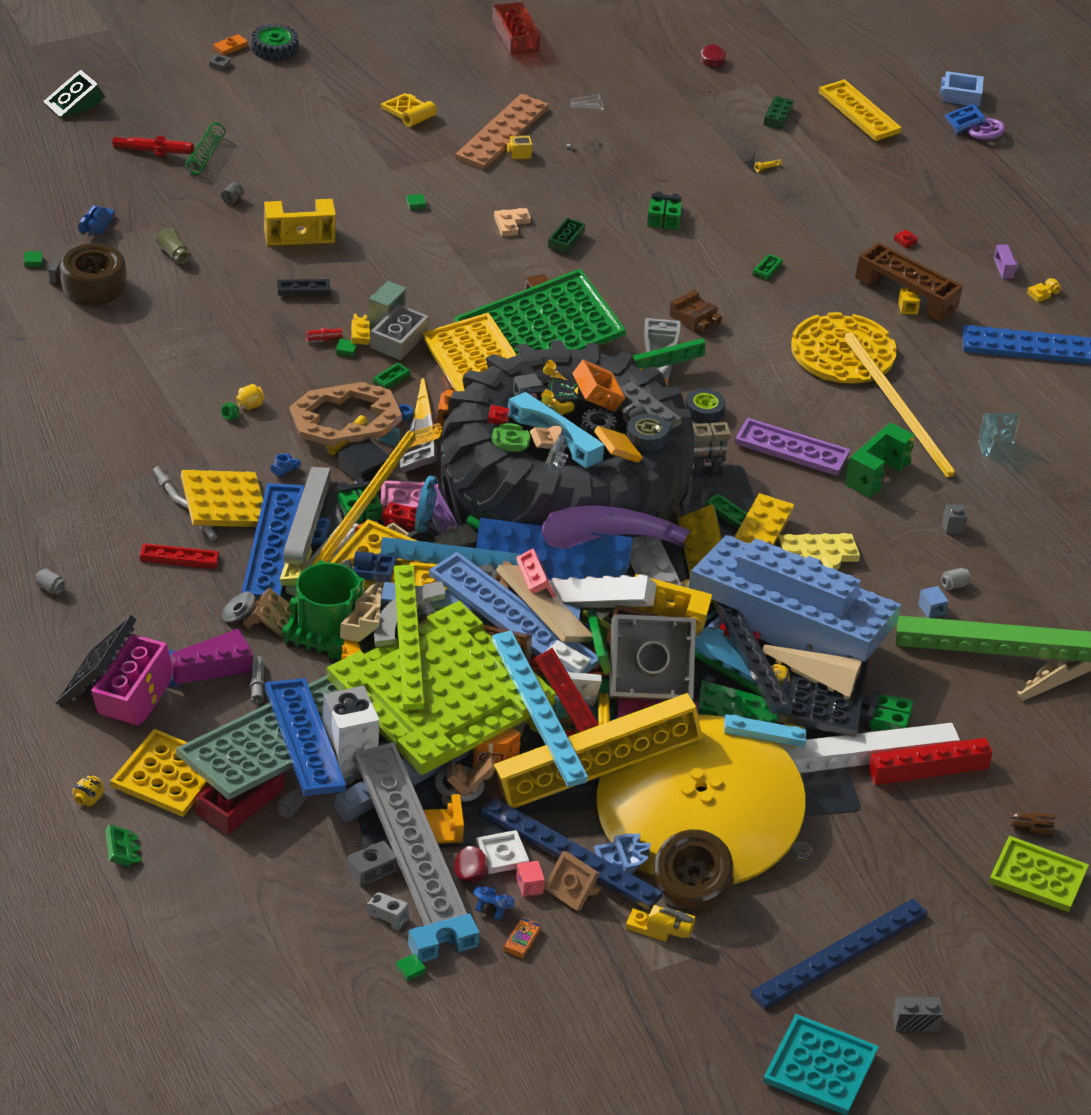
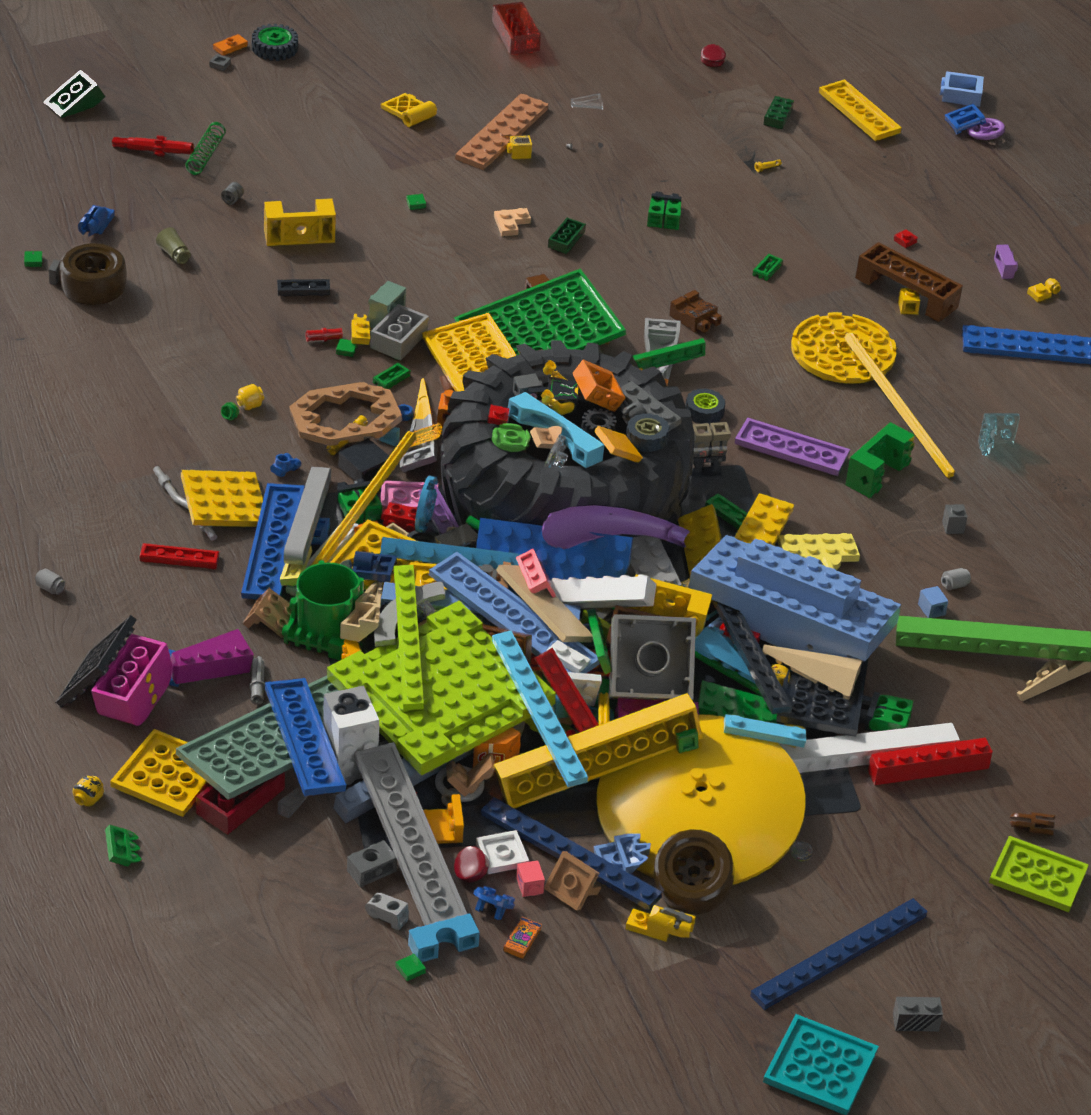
(238, 607): dish -> none
(687, 740): none -> green tile

